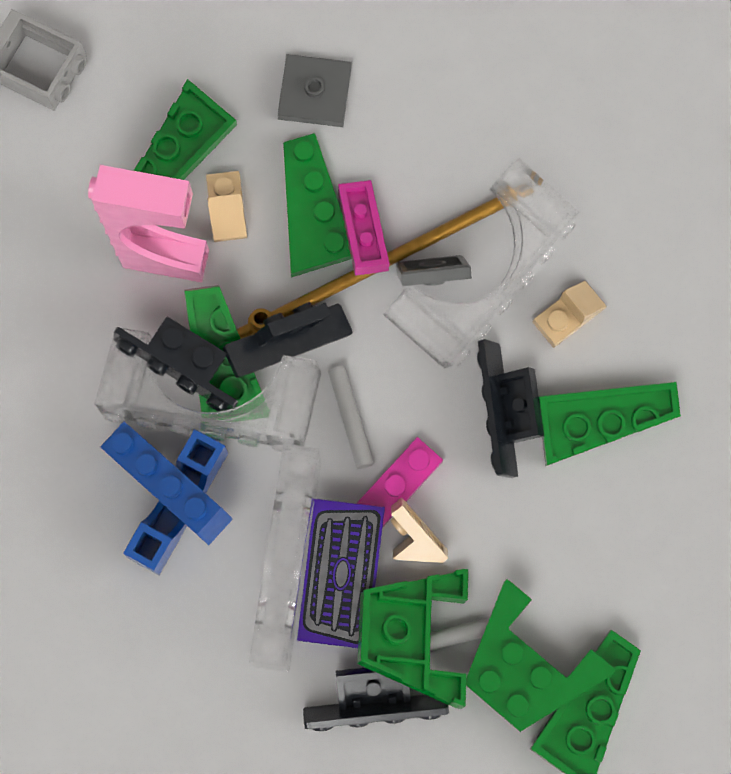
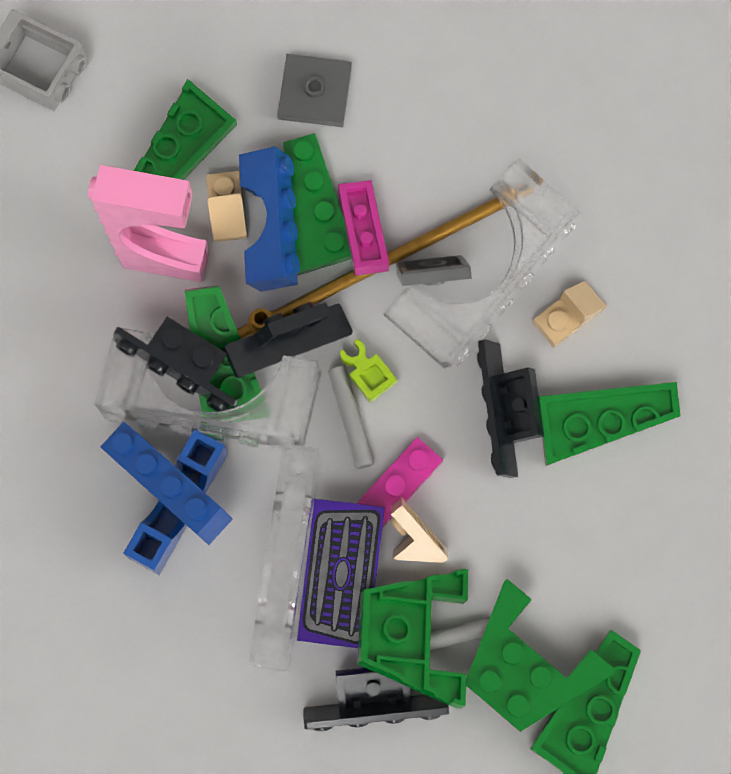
(272, 259): none -> blue arch
(370, 375): none -> lime plate

